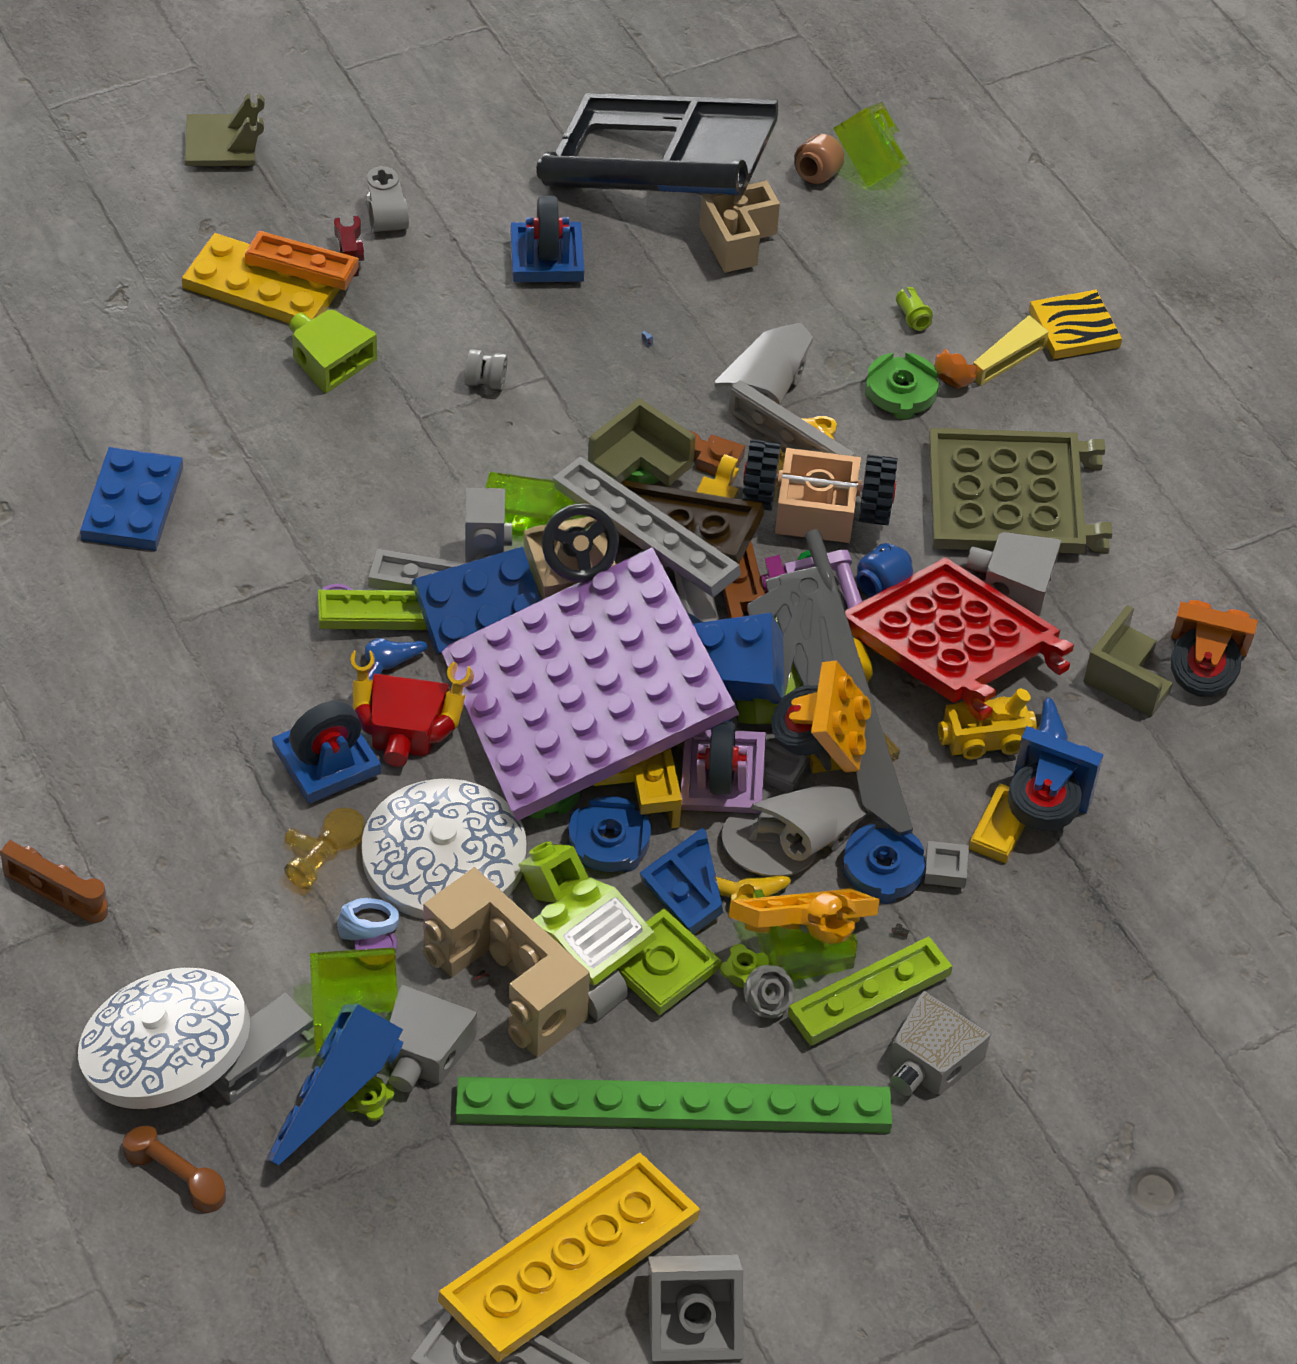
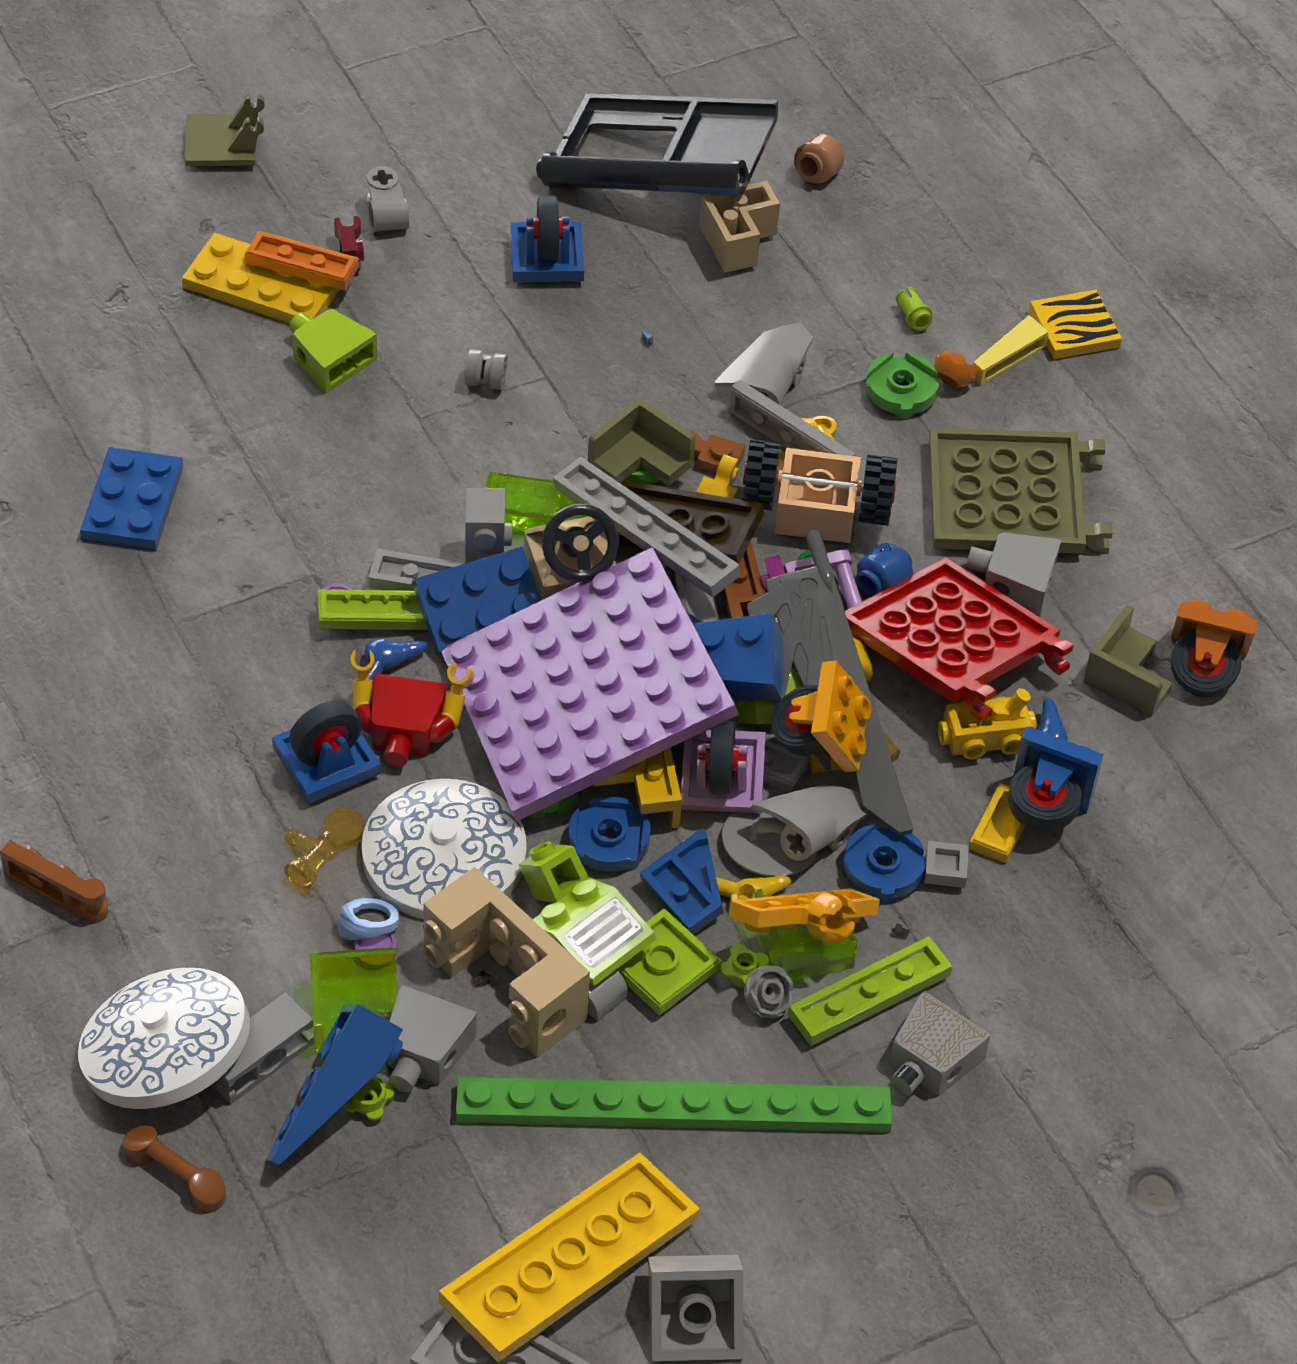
(871, 143): clear neon green panel -> none

